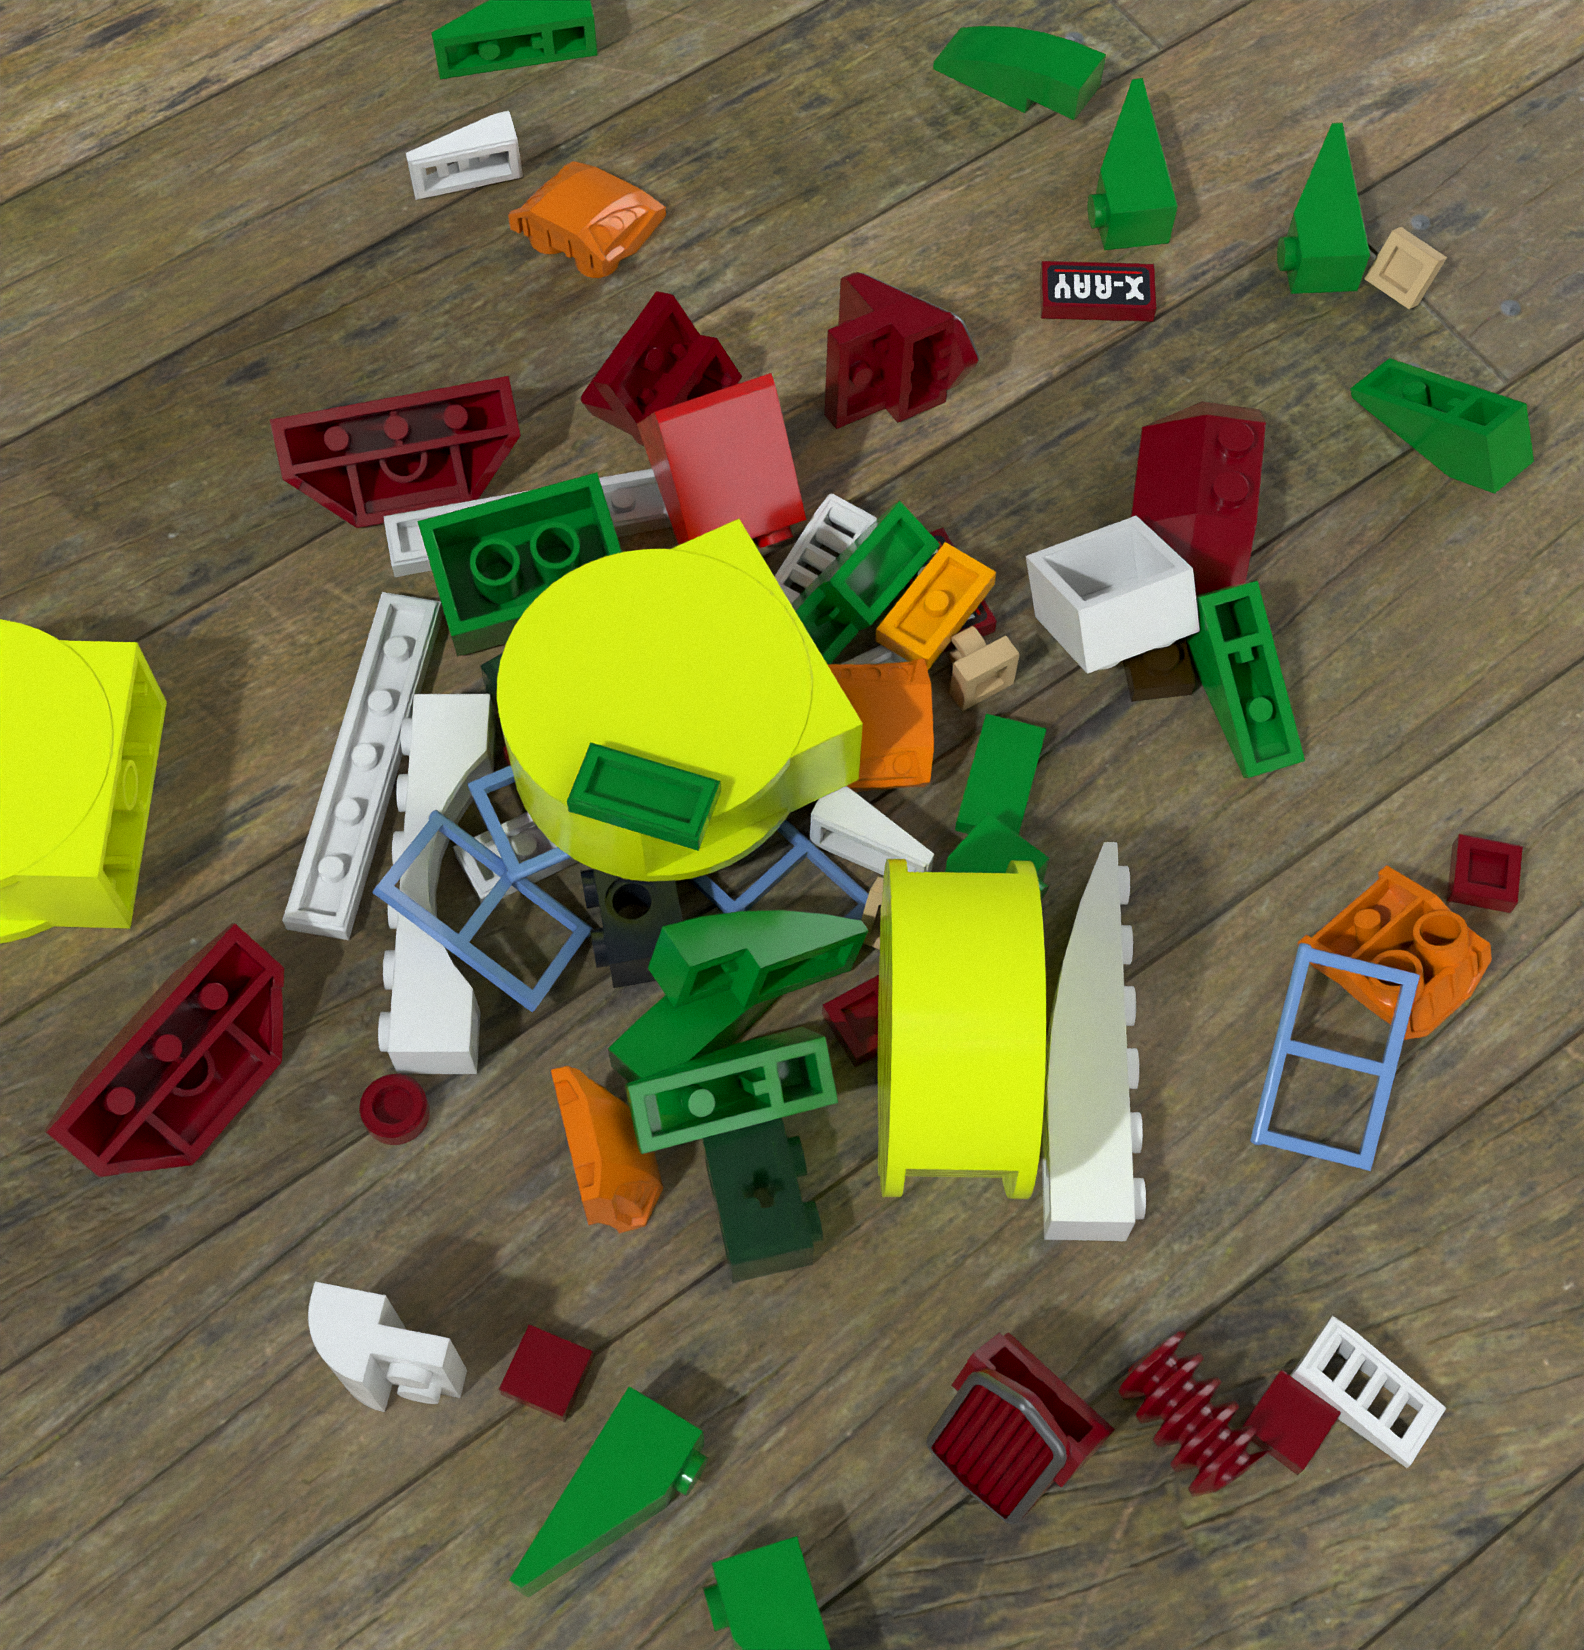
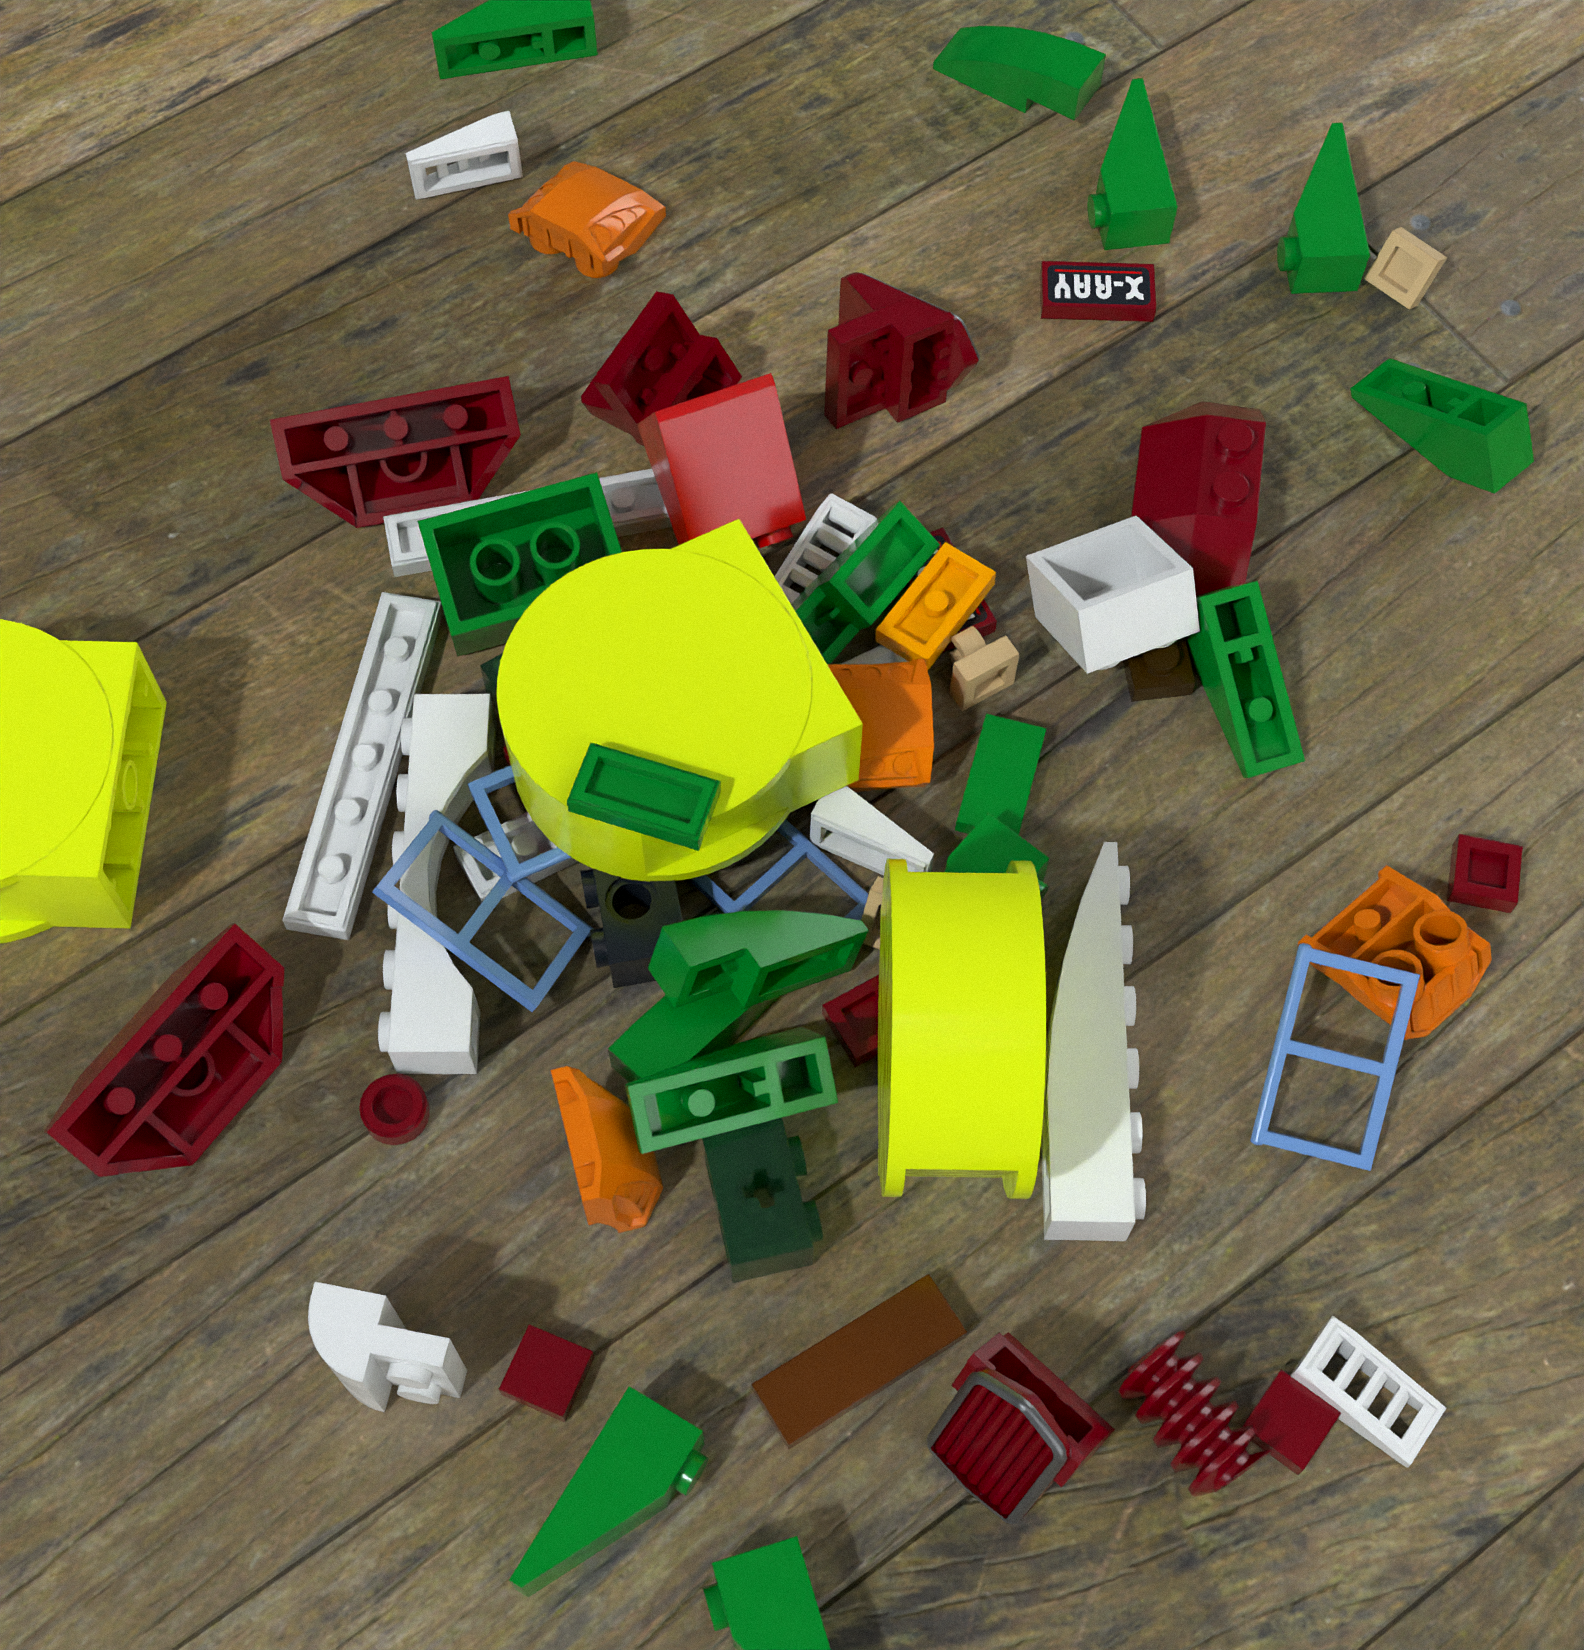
(858, 1361): none -> reddish brown tile

